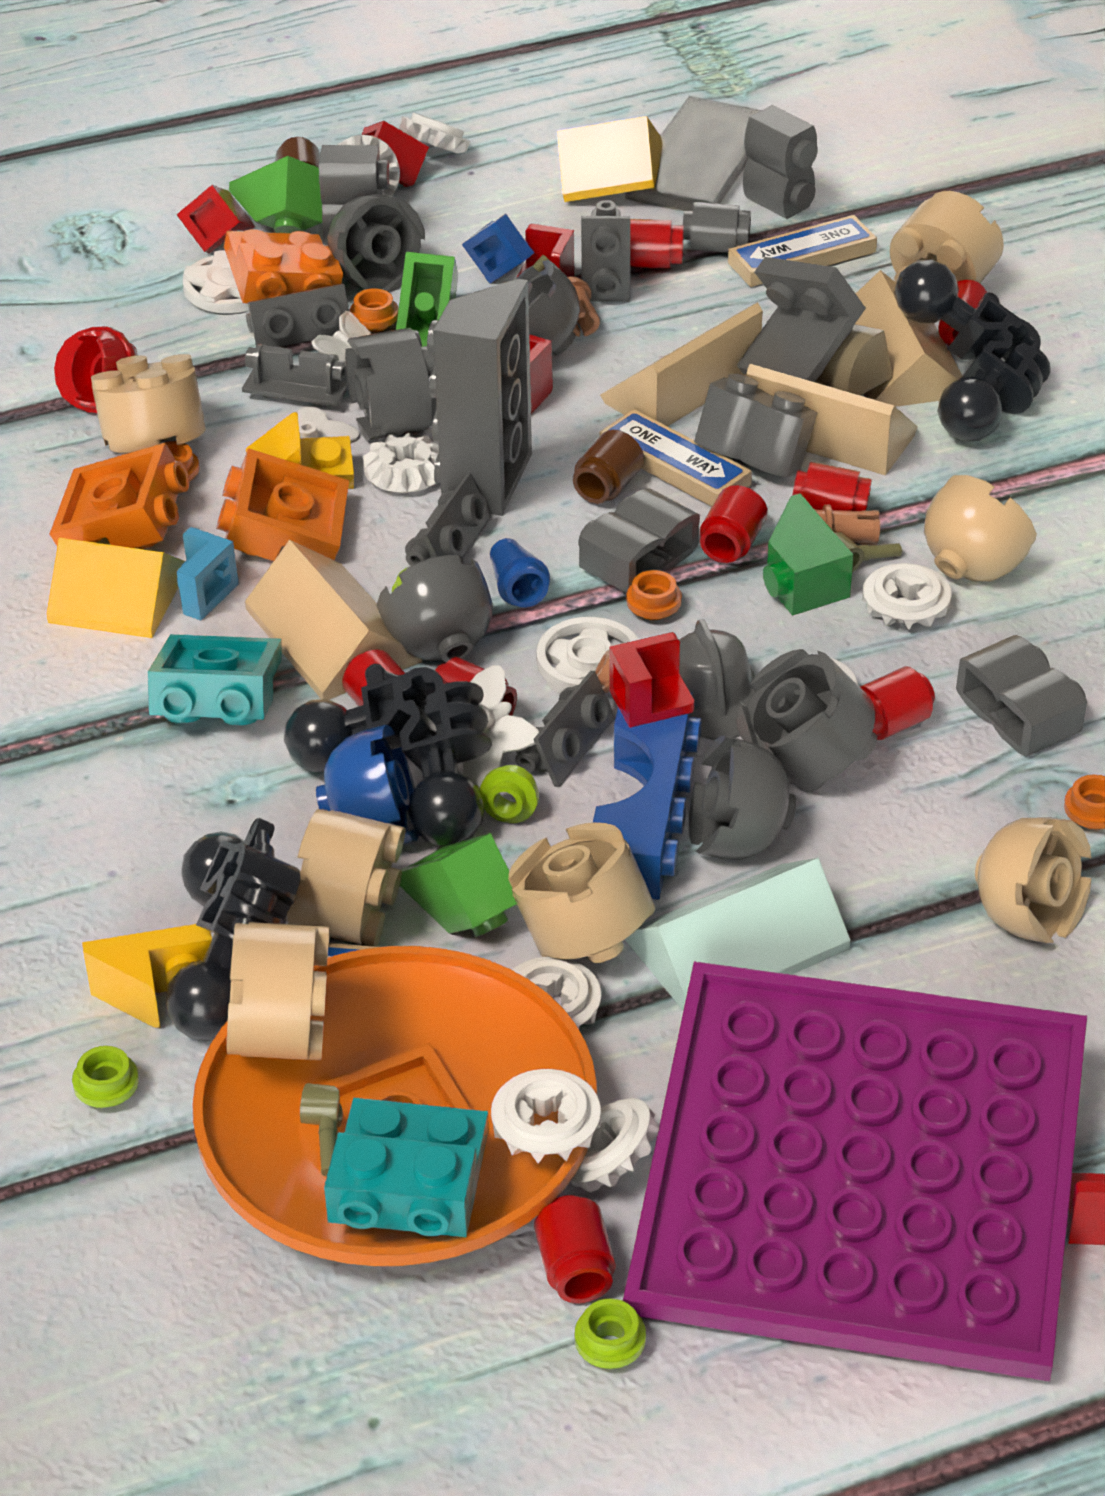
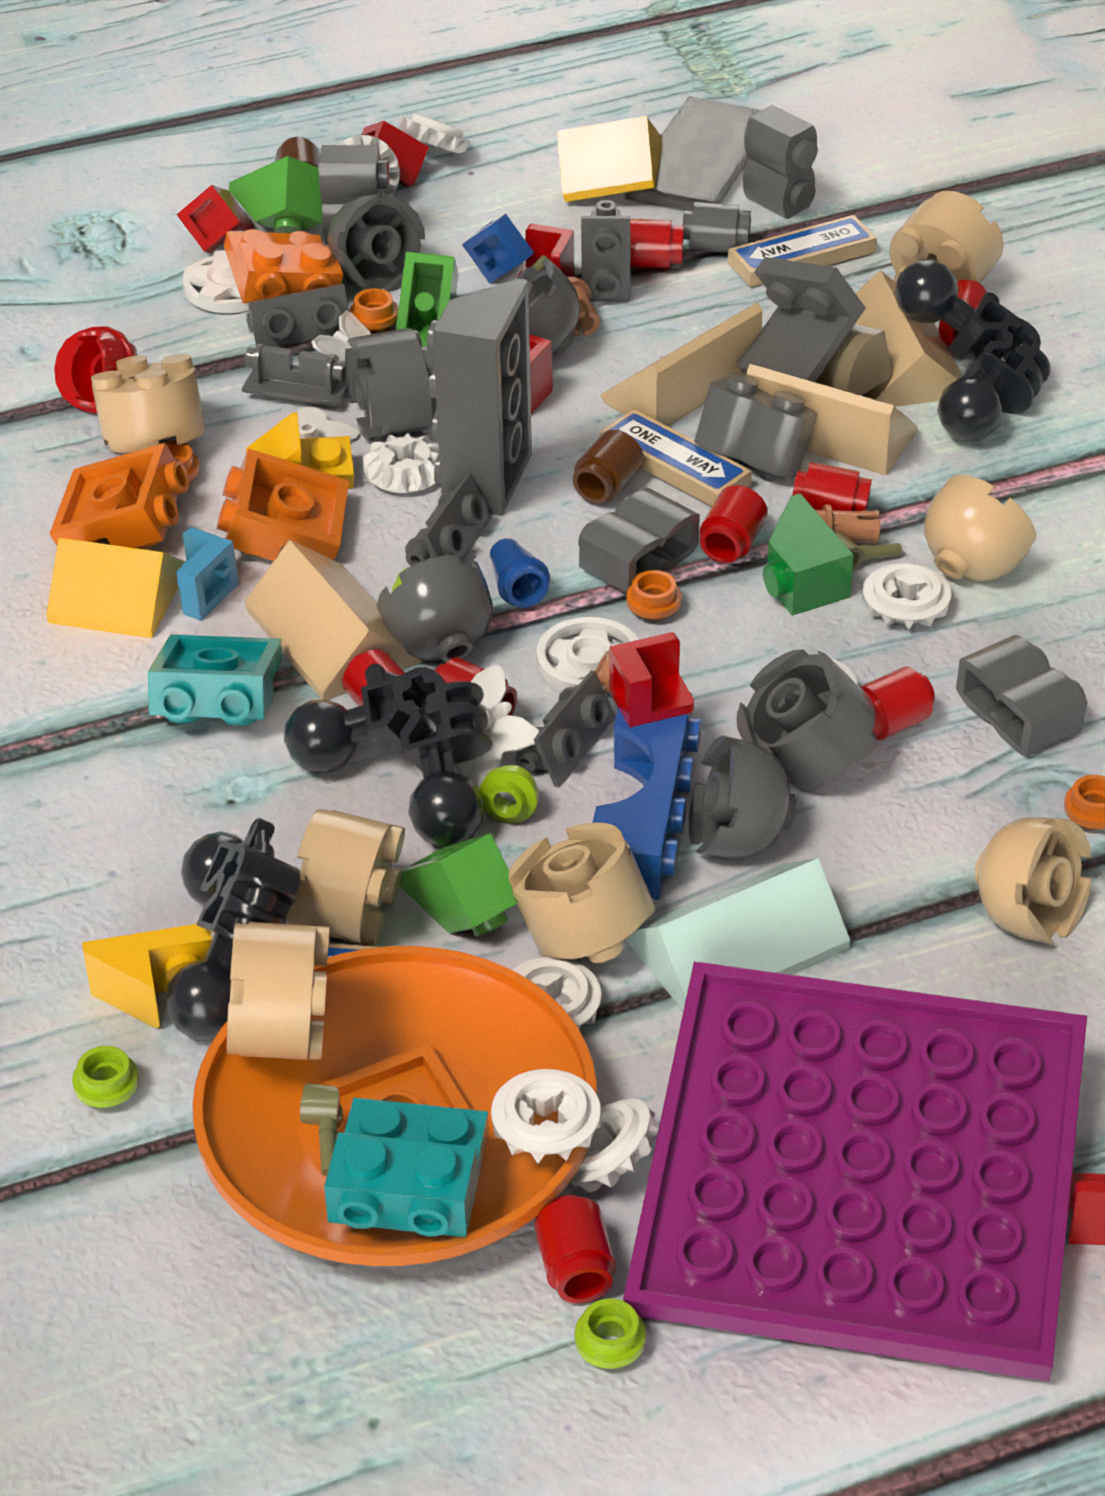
(369, 780): blue cylinder -> none
(717, 676): dark grey piece -> none

